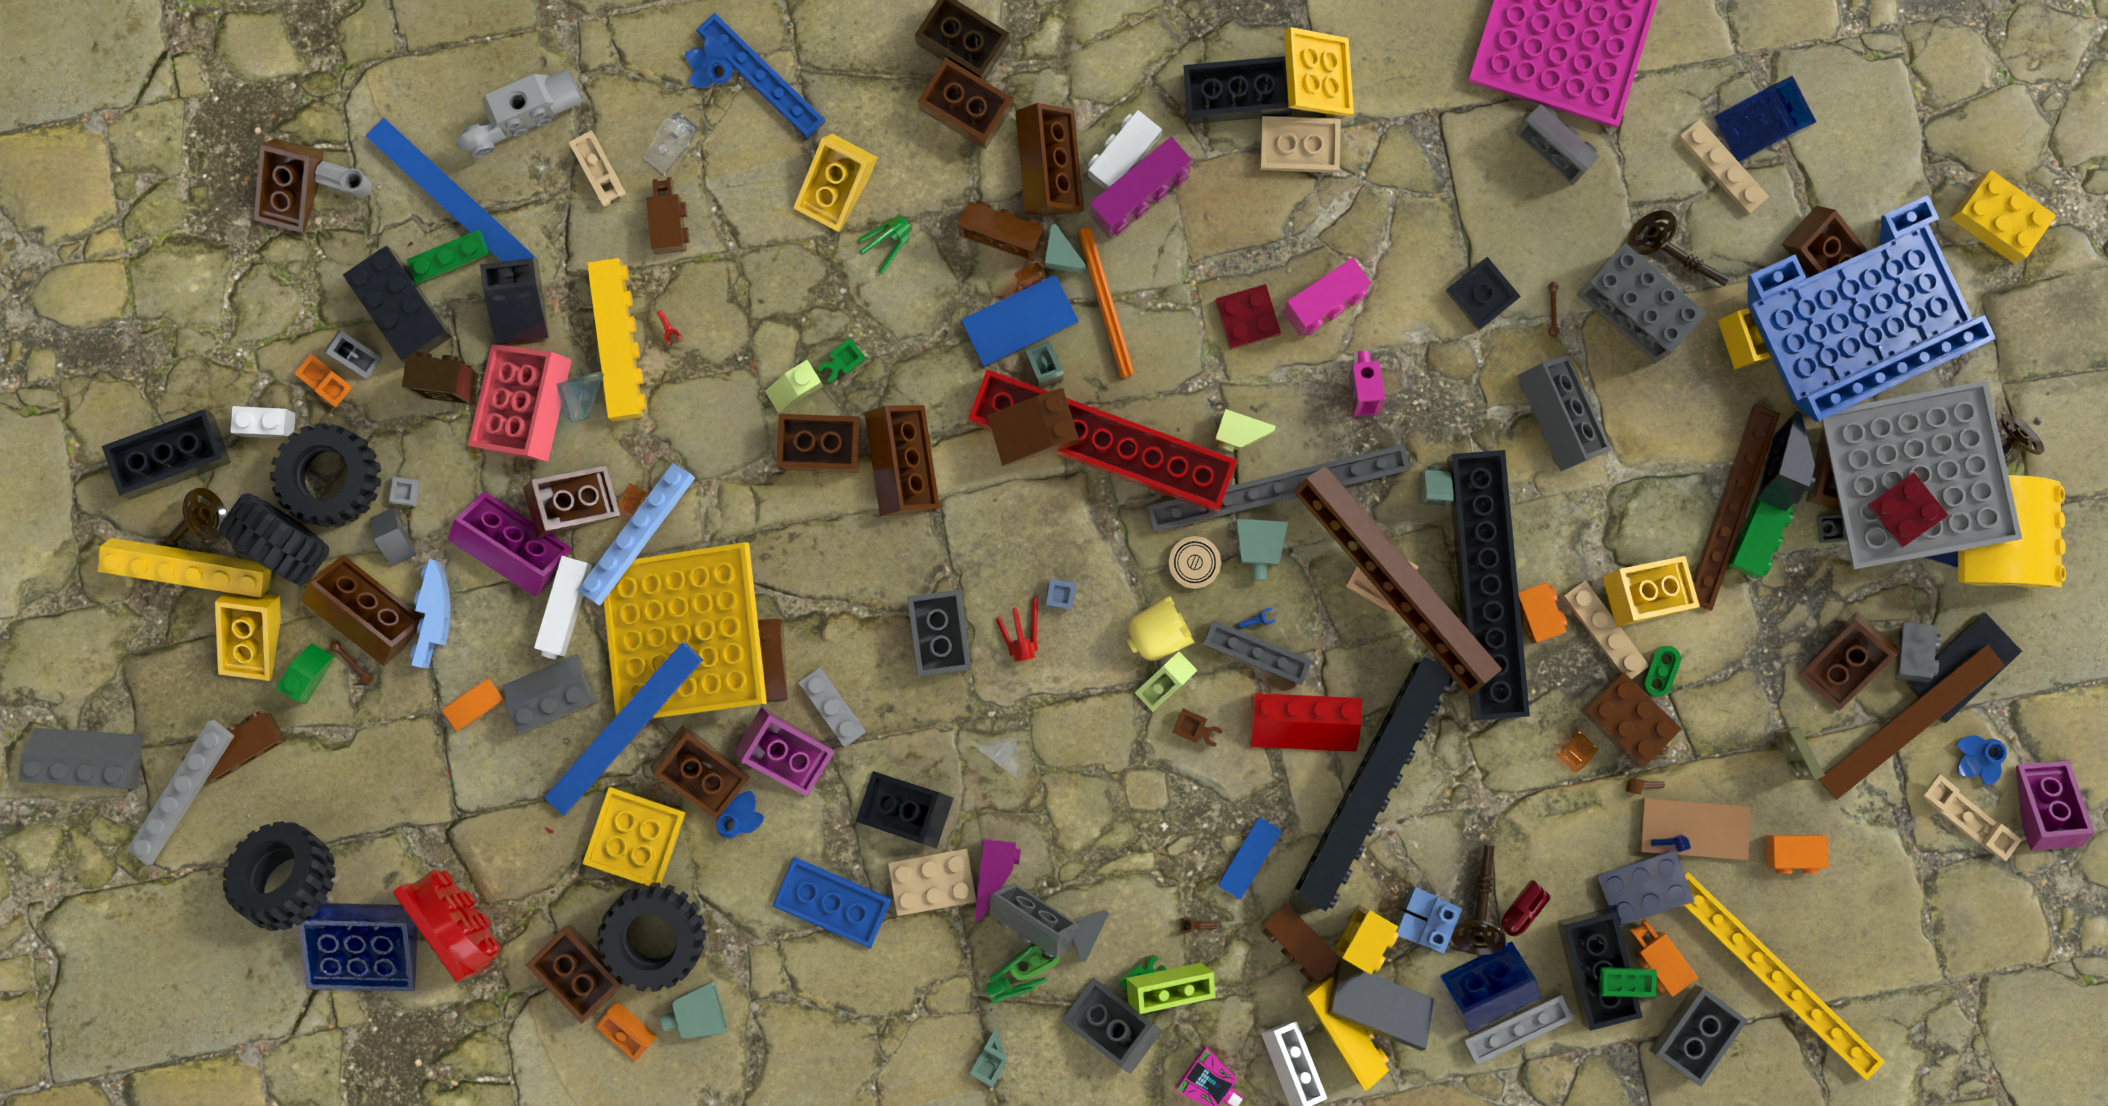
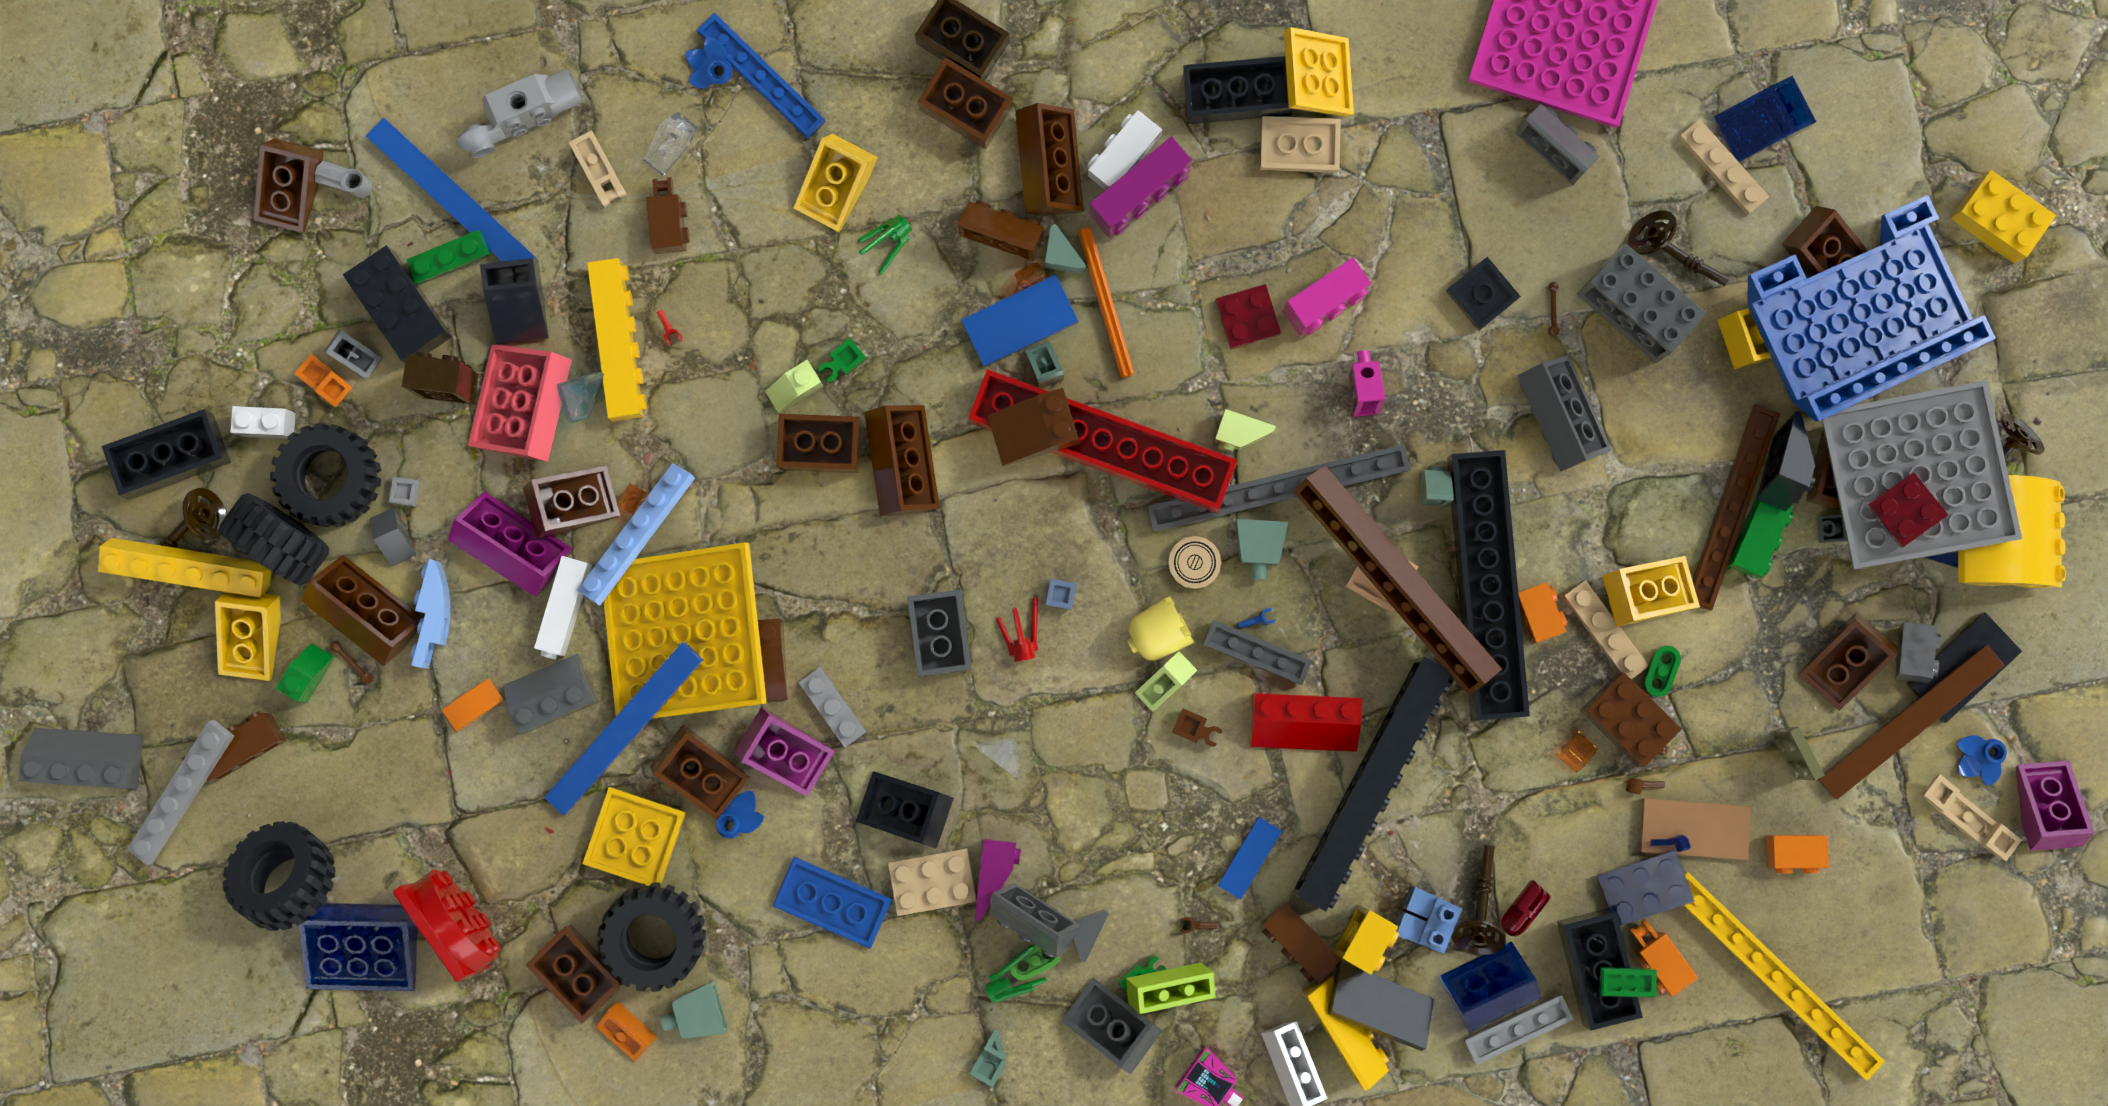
(1698, 1035): dark grey brick -> none

